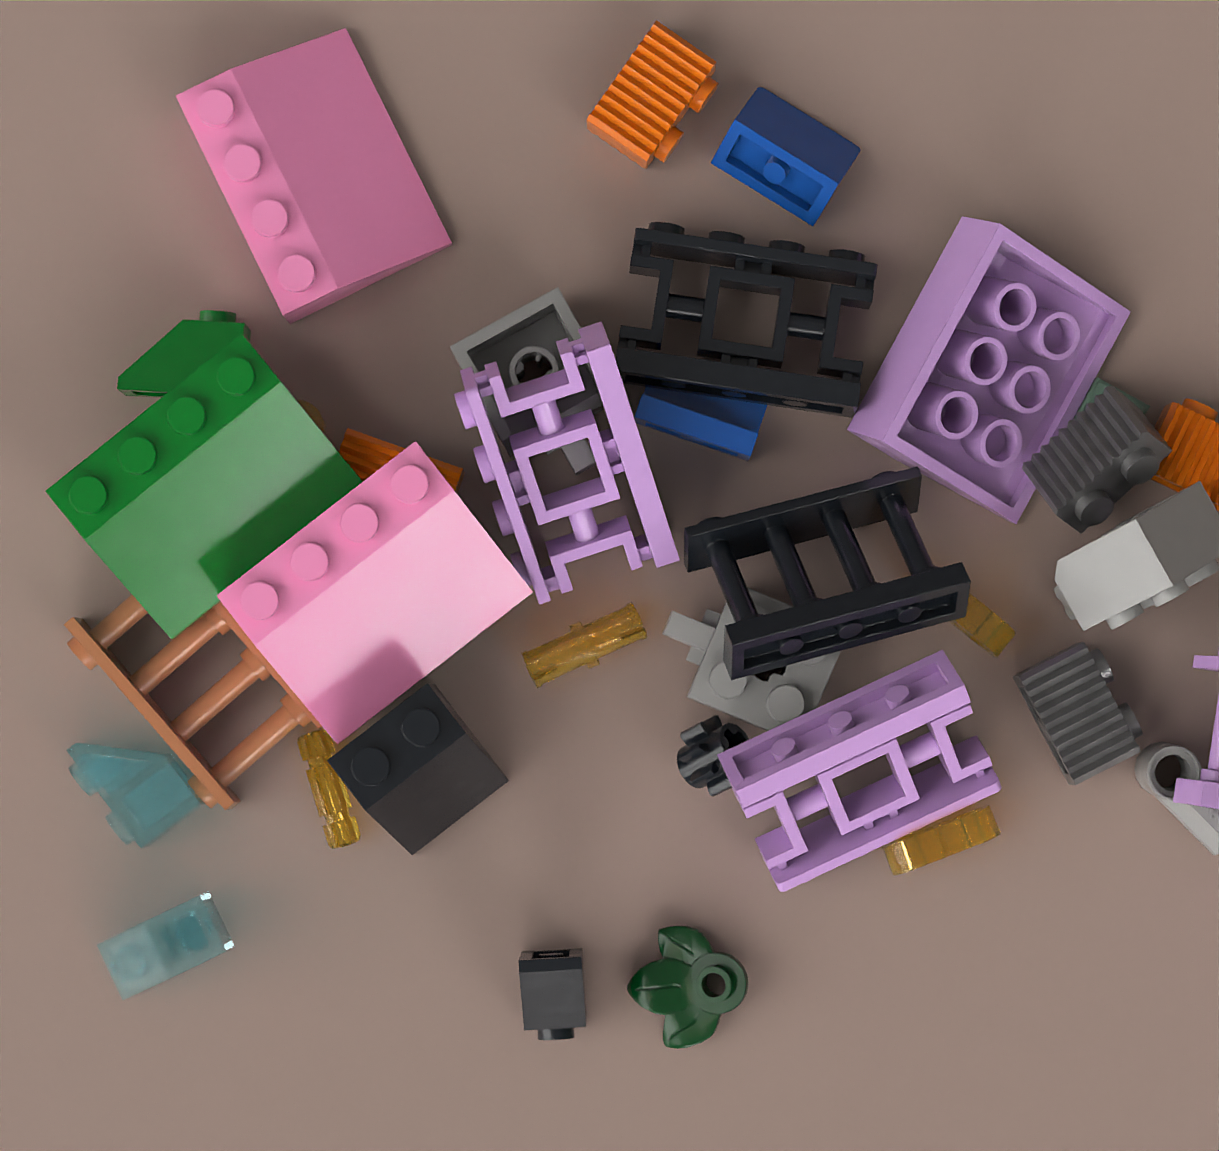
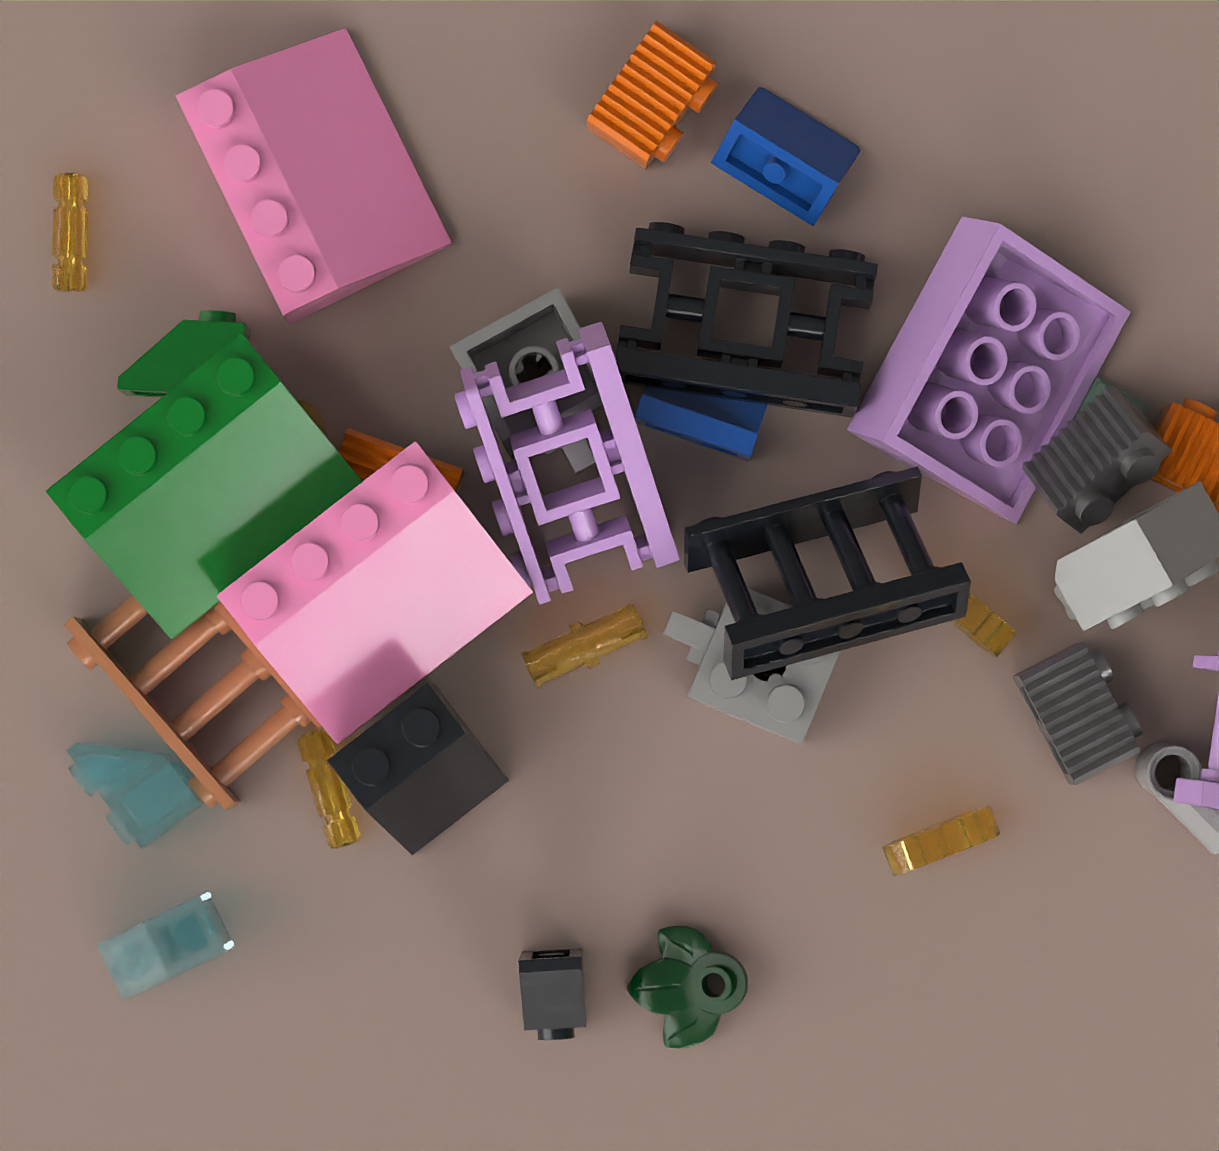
(69, 232): none -> clear yellow axle
(699, 757): black gear -> none
(845, 737): lavender fence -> none

